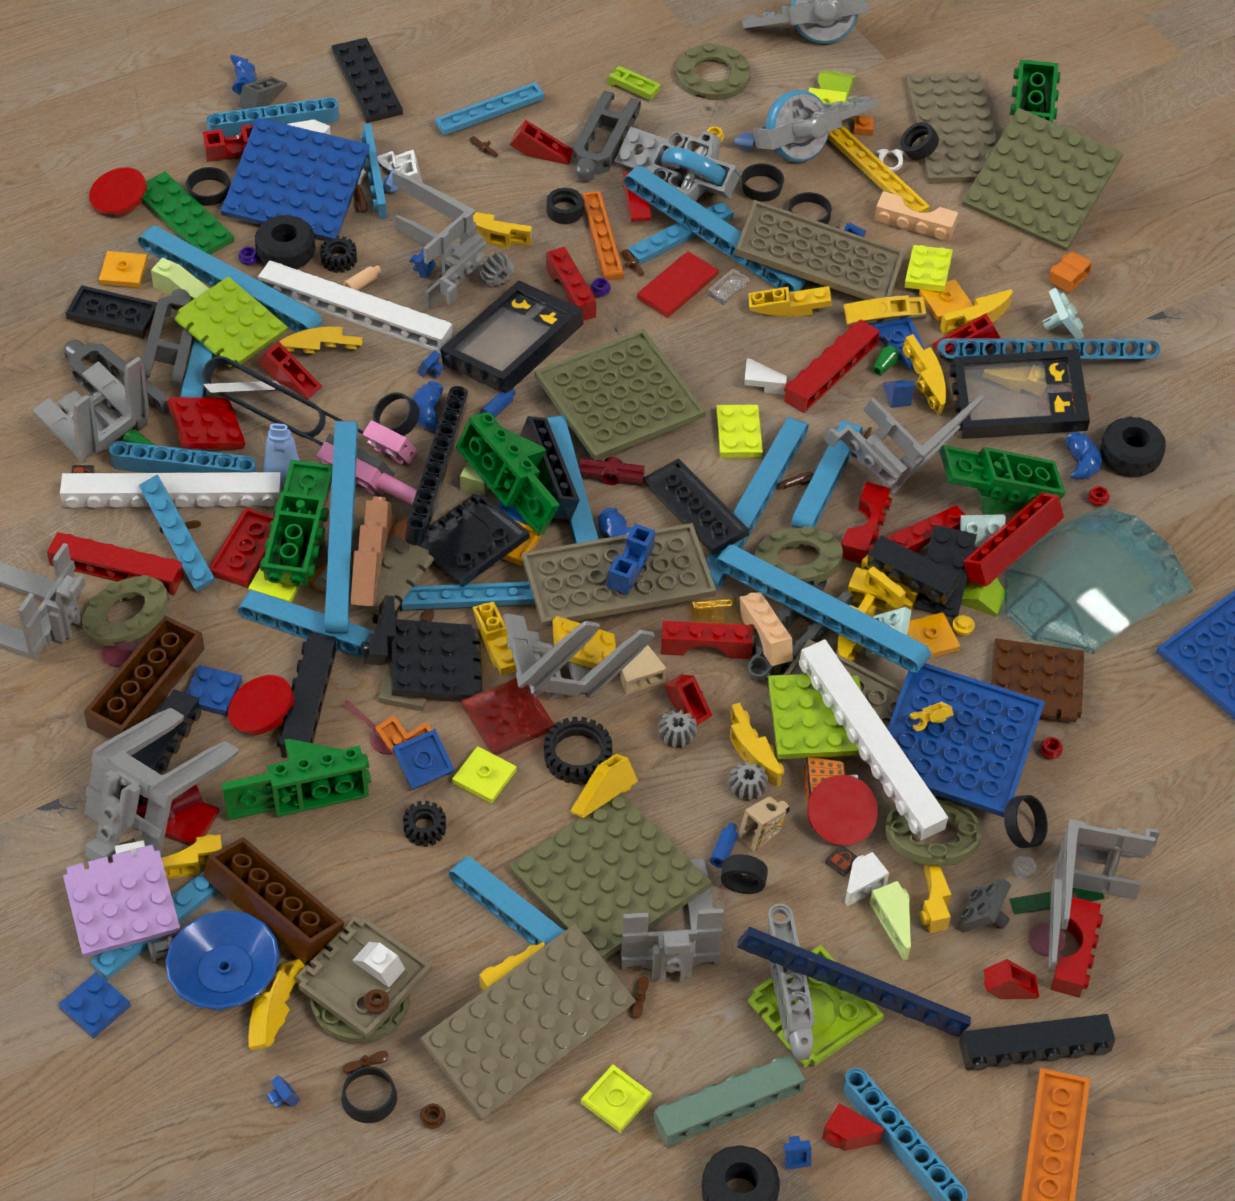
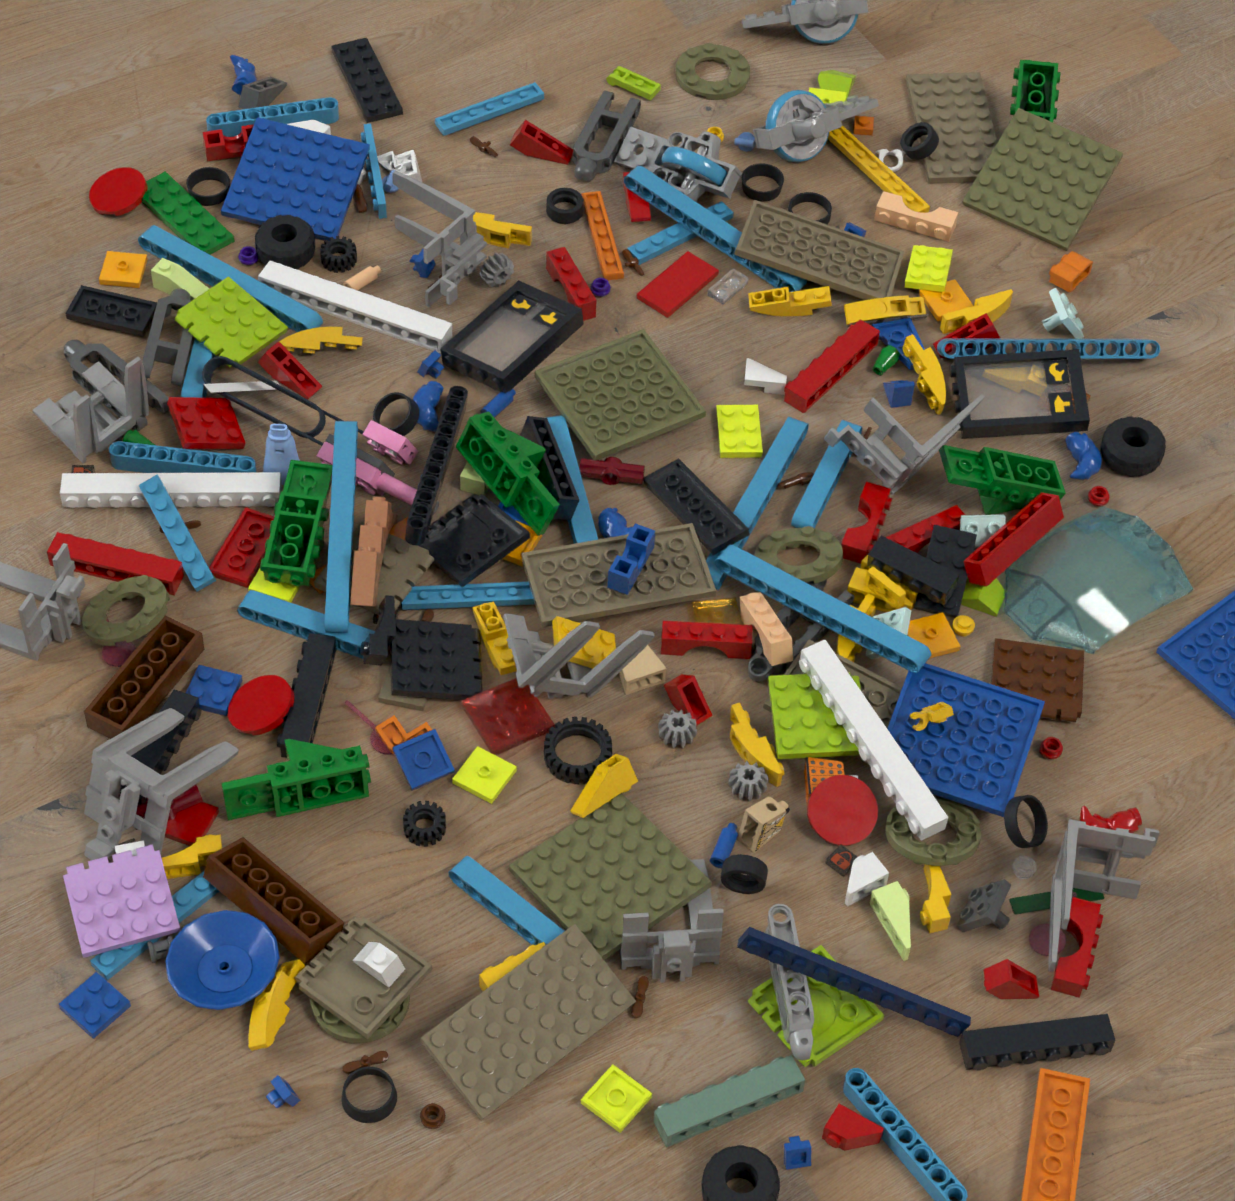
(376, 1007): reddish brown plate -> none
(1124, 819): none -> red animal

